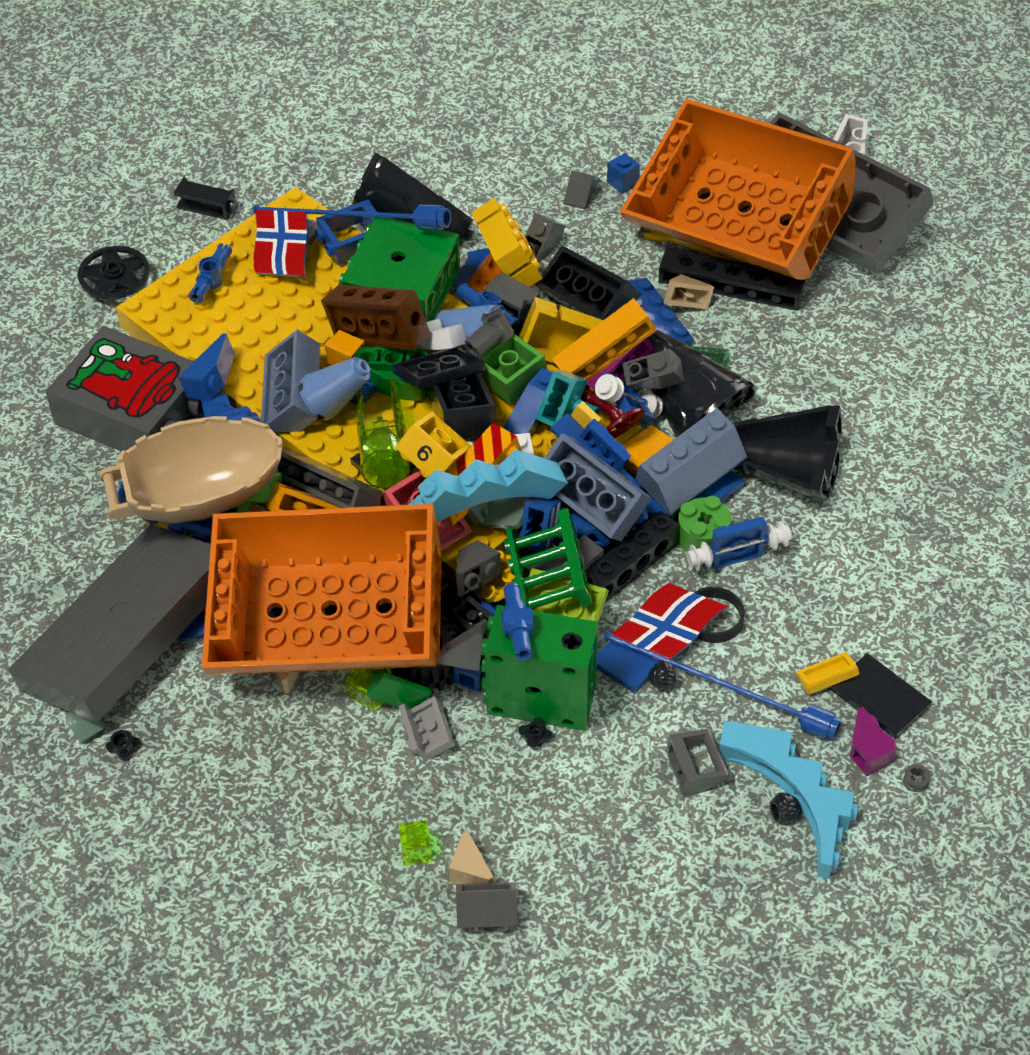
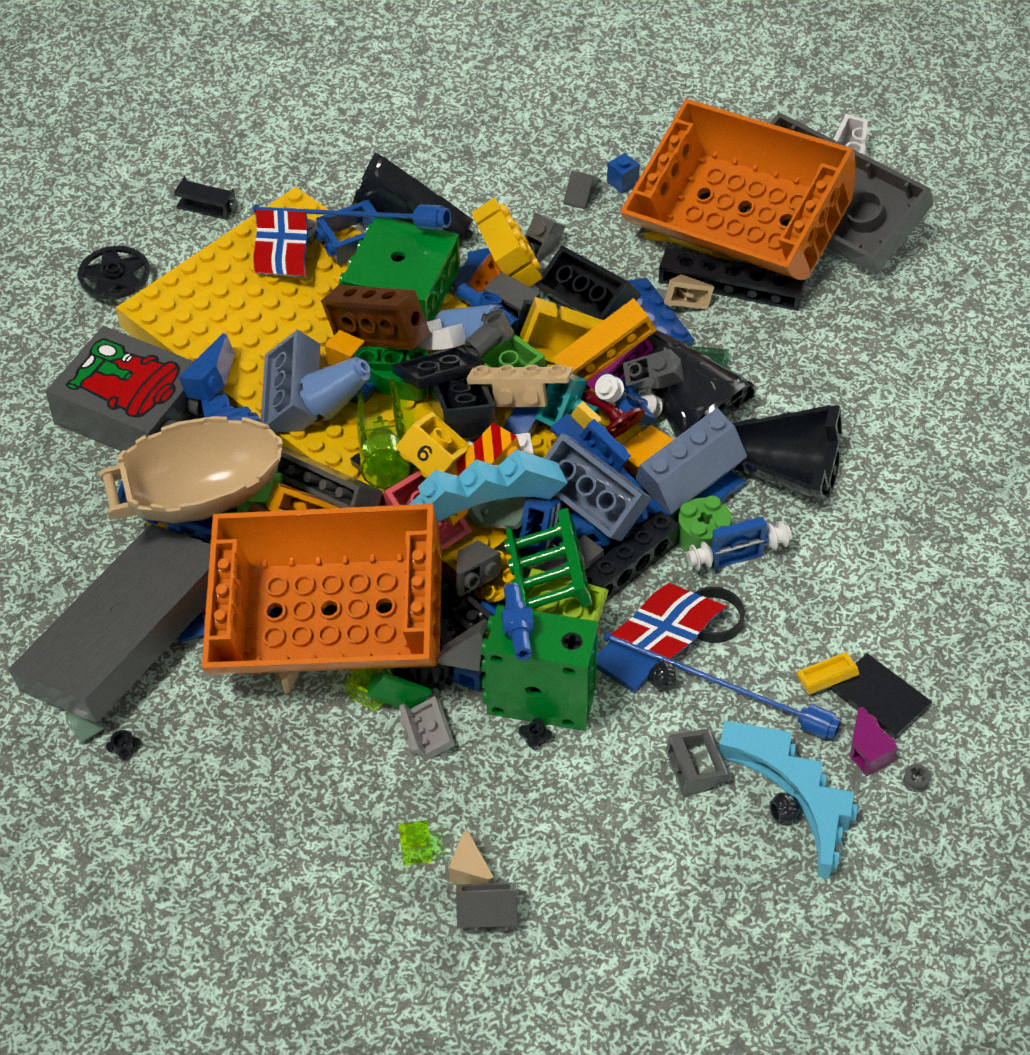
(210, 273): blue pin -> none
(520, 385): none -> tan bracket

